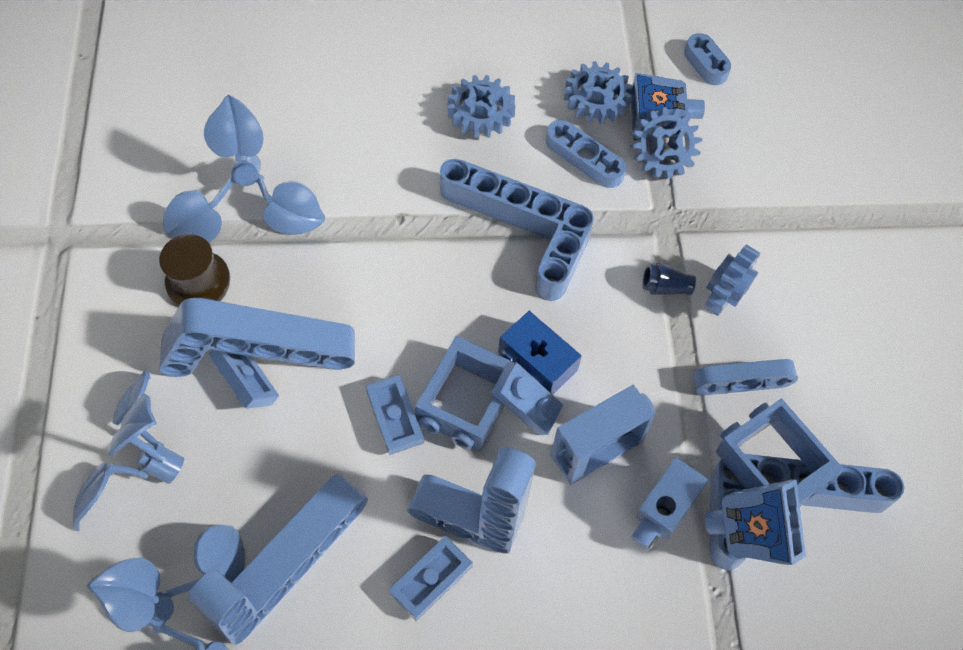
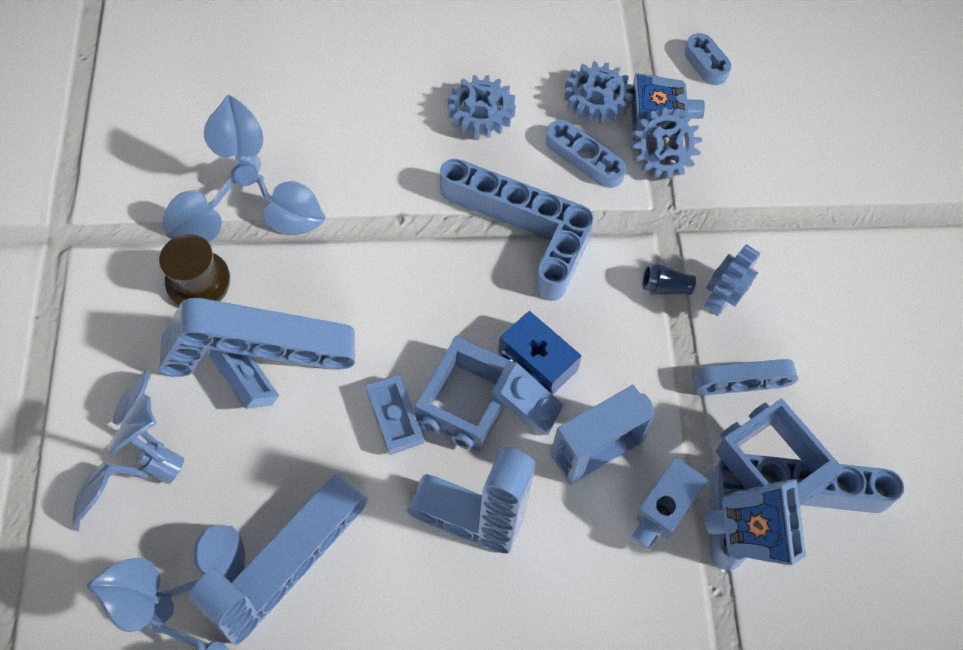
(430, 578): medium blue plate -> none

